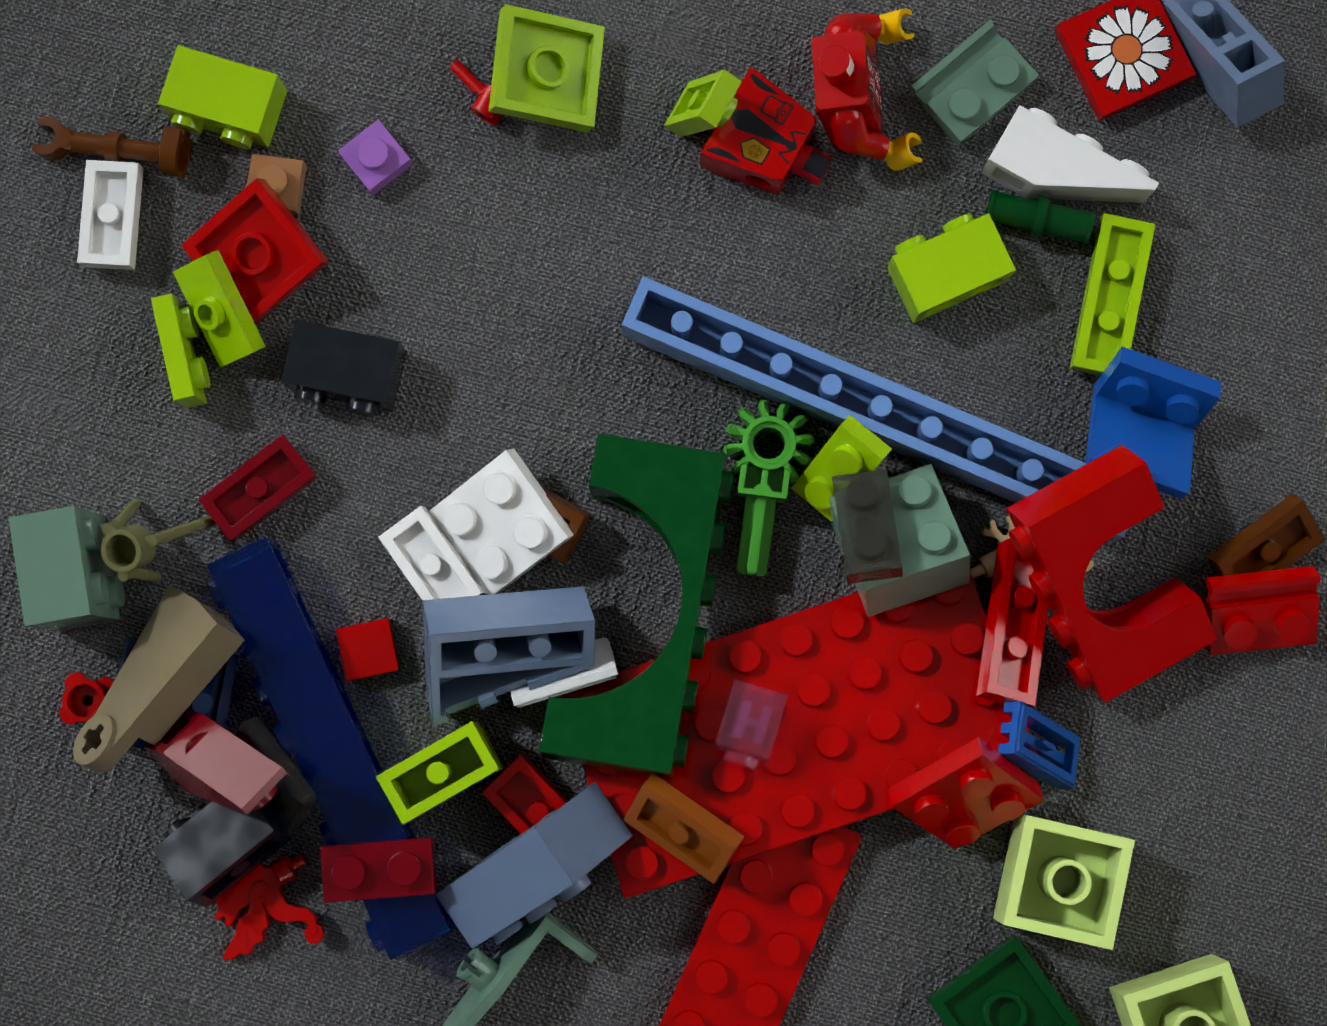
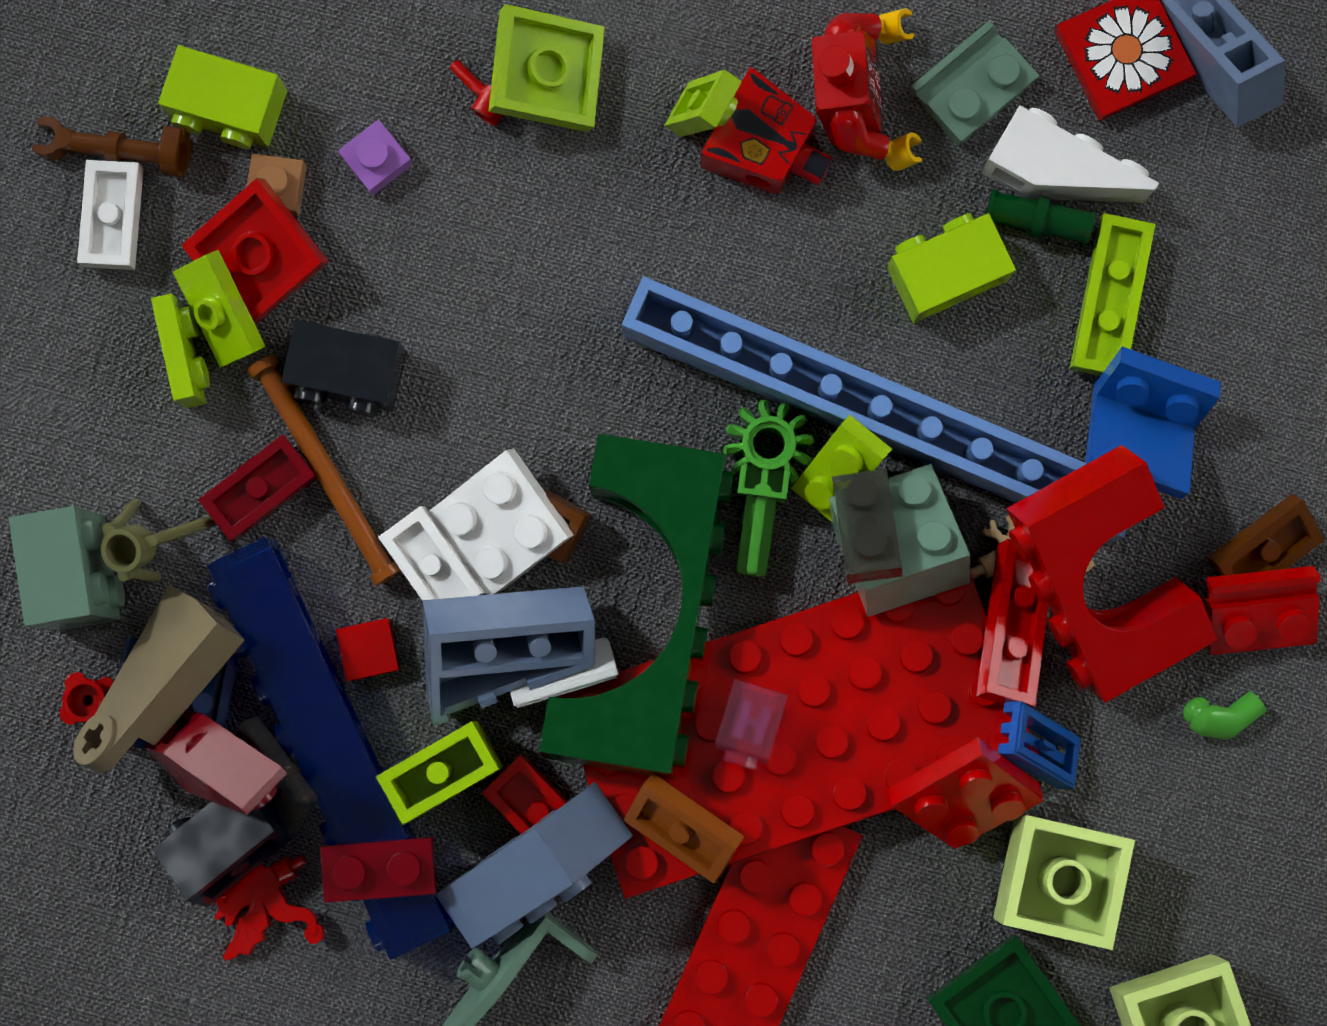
(267, 372): none -> dark orange bar
(1223, 722): none -> bright green arm

